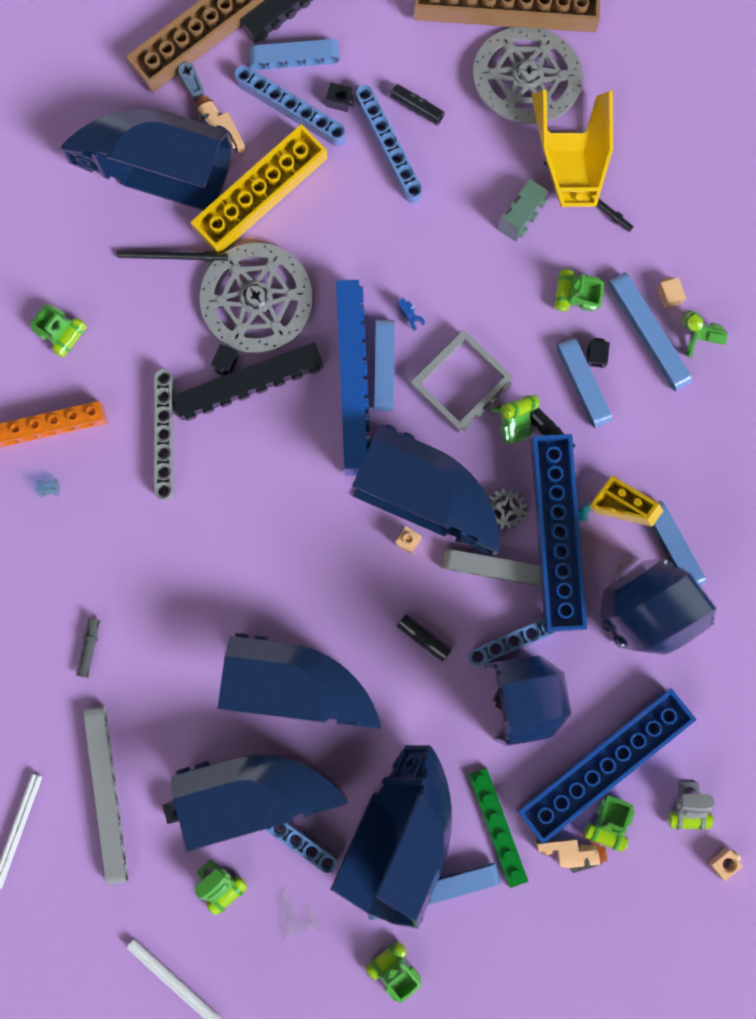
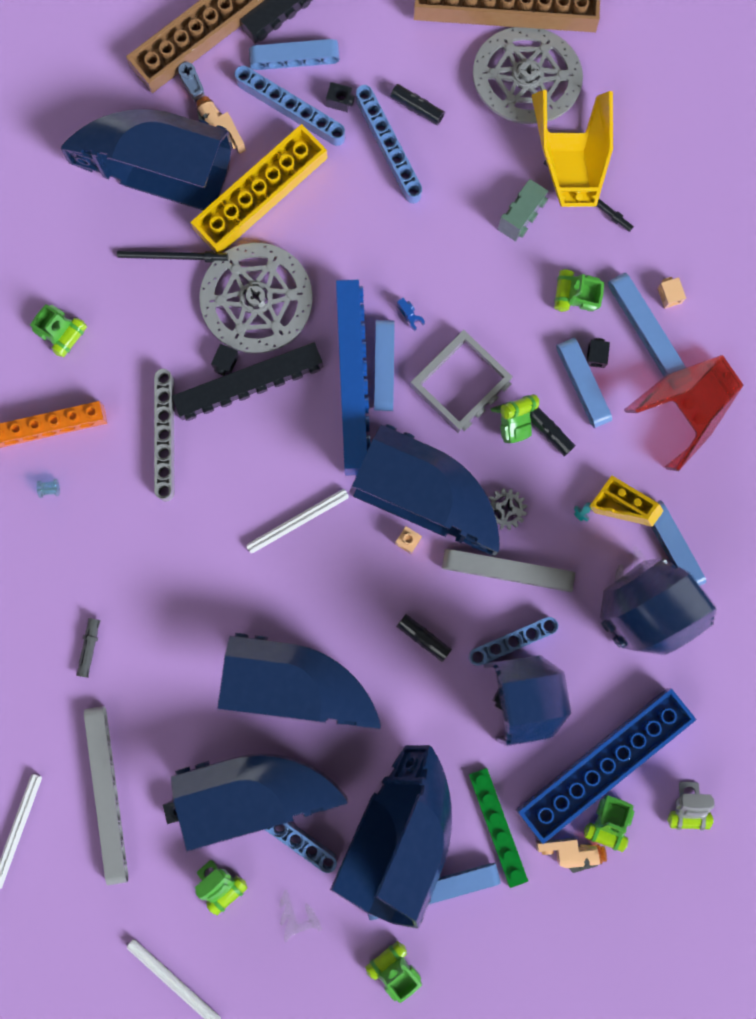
(297, 521): none -> white axle
(558, 533): blue brick -> none
(700, 393): none -> clear red windscreen
(702, 331): bright green piece -> none
(716, 863): light nougat brick -> none

